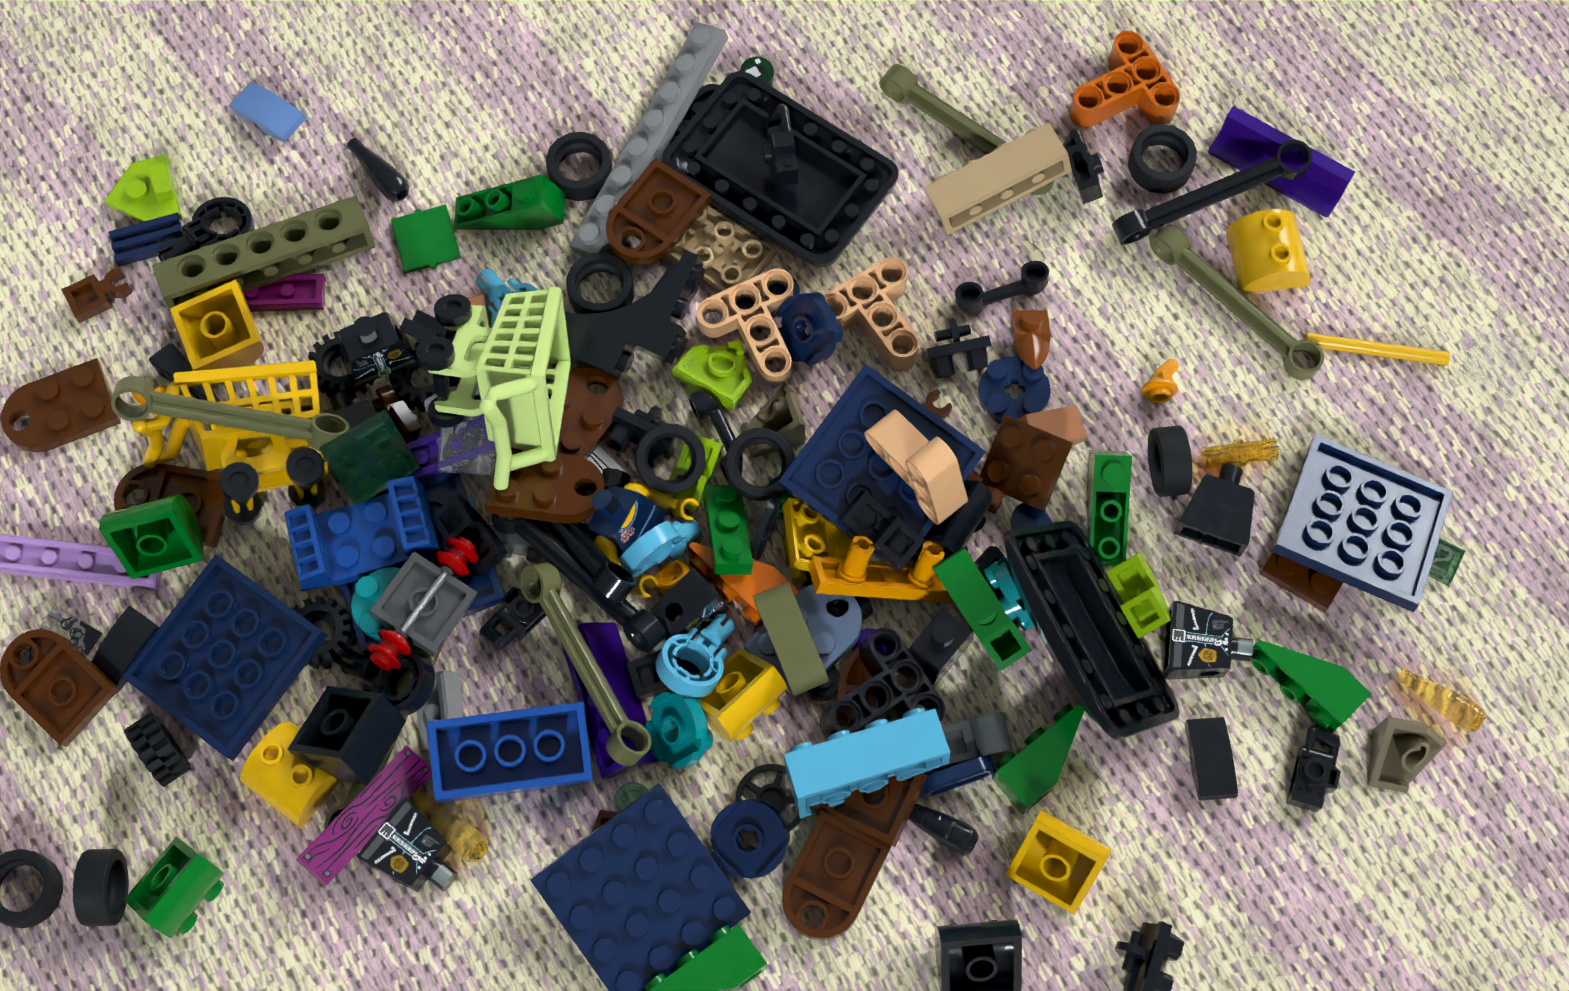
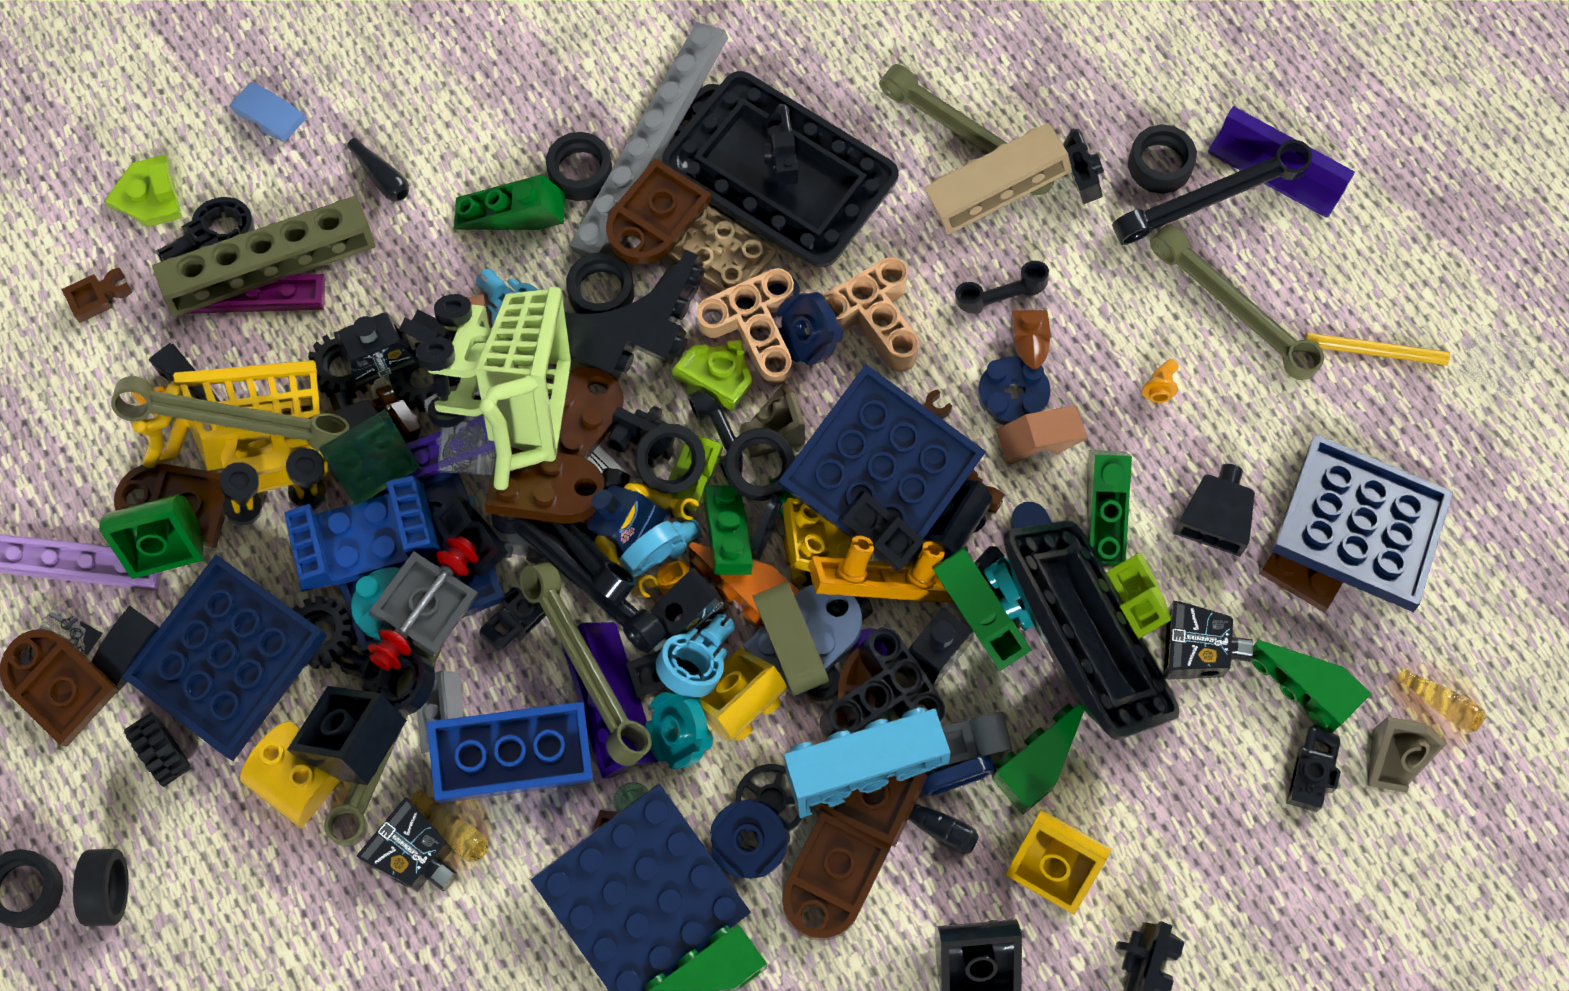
(60, 408): reddish brown plate -> none
(144, 234): dark blue tile -> none
(175, 889): green brick -> none
(218, 329): yellow brick -> none
(364, 816): magenta tile -> none
(425, 238): green piece -> none
(759, 68): dark green tile -> none
(924, 465): light nougat beam -> none
(941, 356): black hips -> none
(1025, 462): reddish brown plate -> none
(1127, 81): orange beam -> none
(1170, 461): black tyre -> none
(1211, 758): black slope -> none
(1240, 453): clear yellow pin -> none
(1267, 252): yellow brick -> none
(1445, 562): clear green tile -> none

